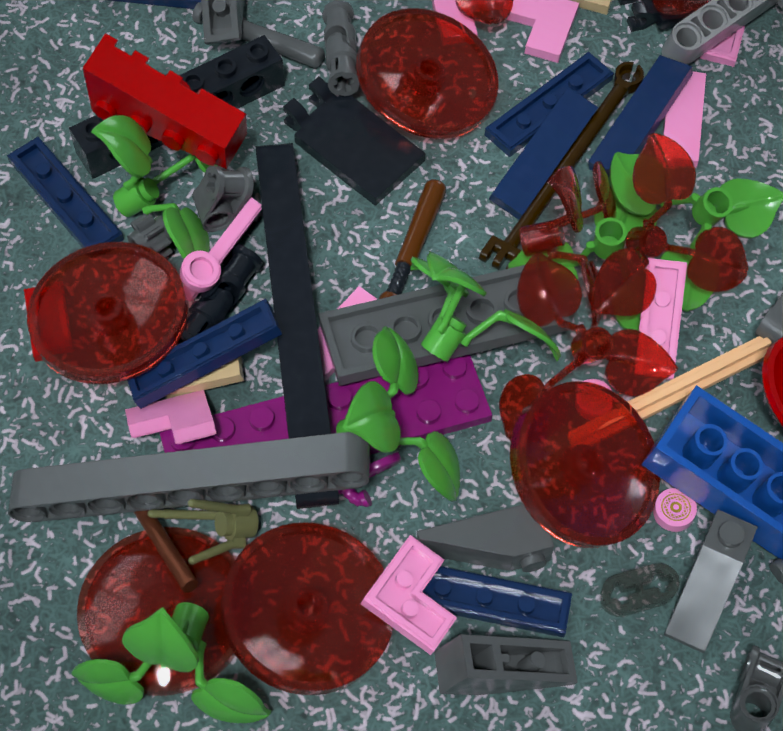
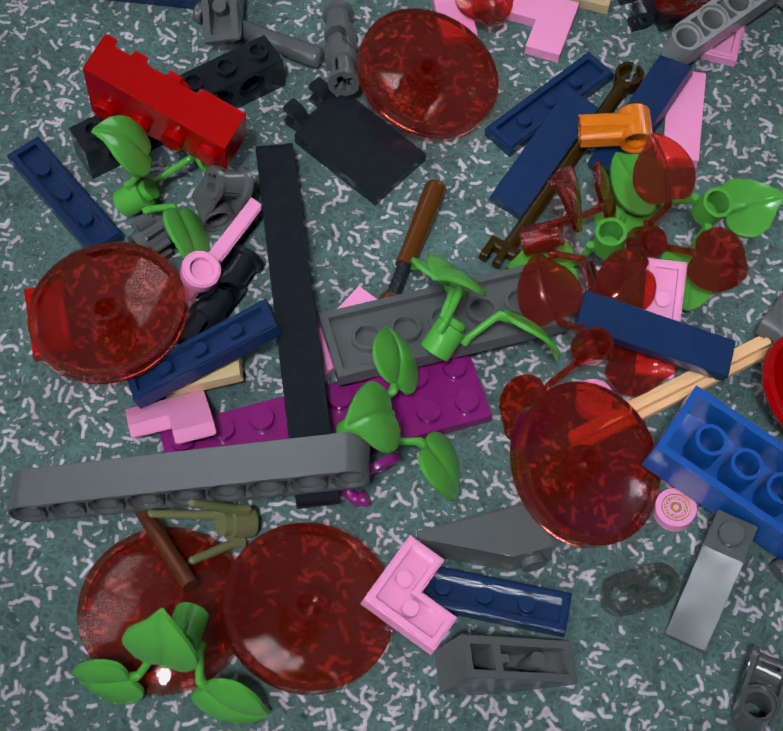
(625, 129): none -> orange piece
(658, 335): none -> dark blue tile

